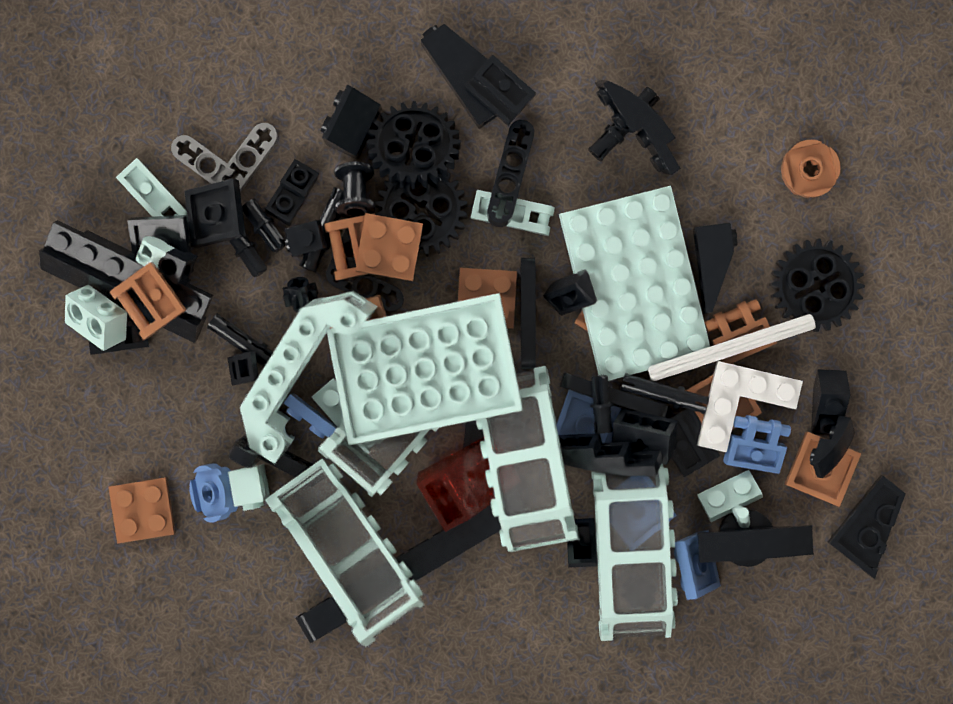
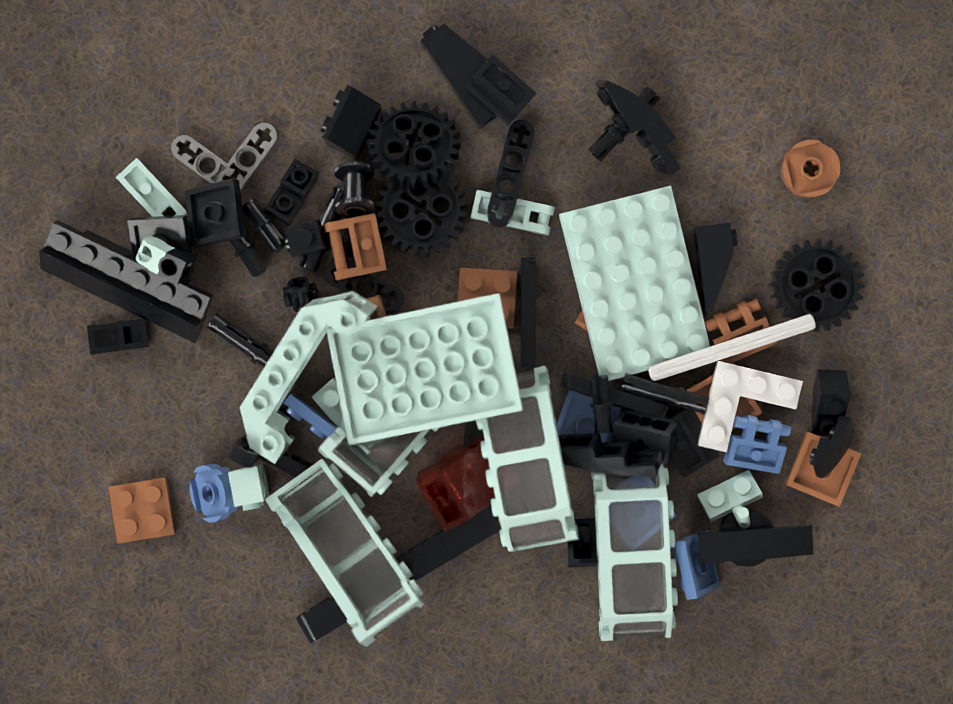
(95, 317): light aqua brick -> none
(155, 295): nougat plate -> none
(243, 368): black slope -> none
(389, 247): nougat plate -> none
(571, 293): black slope -> none
(868, 526): black wing -> none

